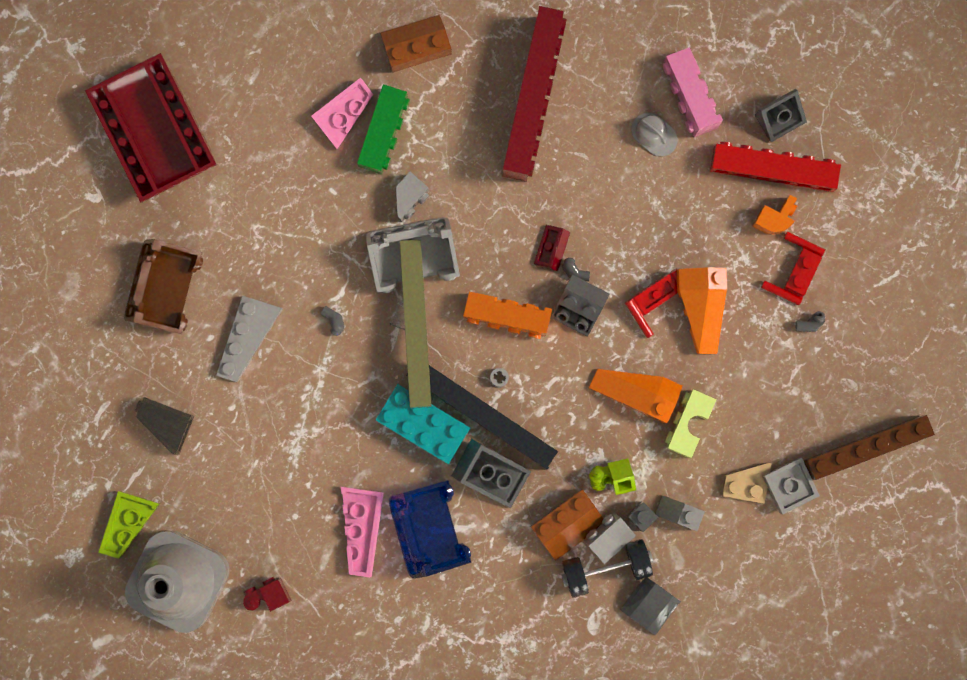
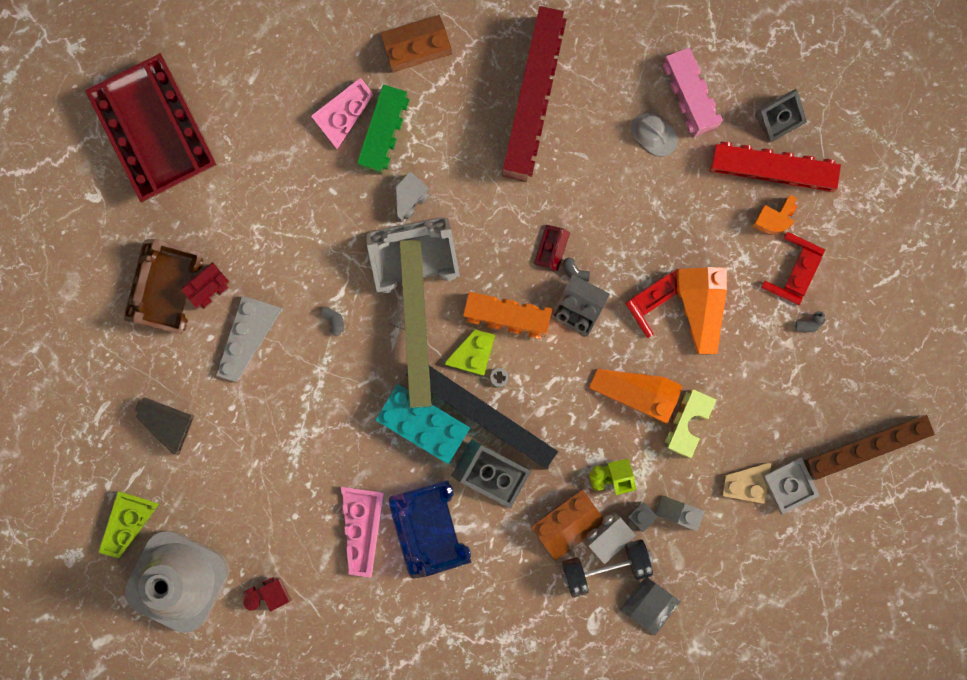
(205, 286): none -> dark red brick
(473, 353): none -> lime wing

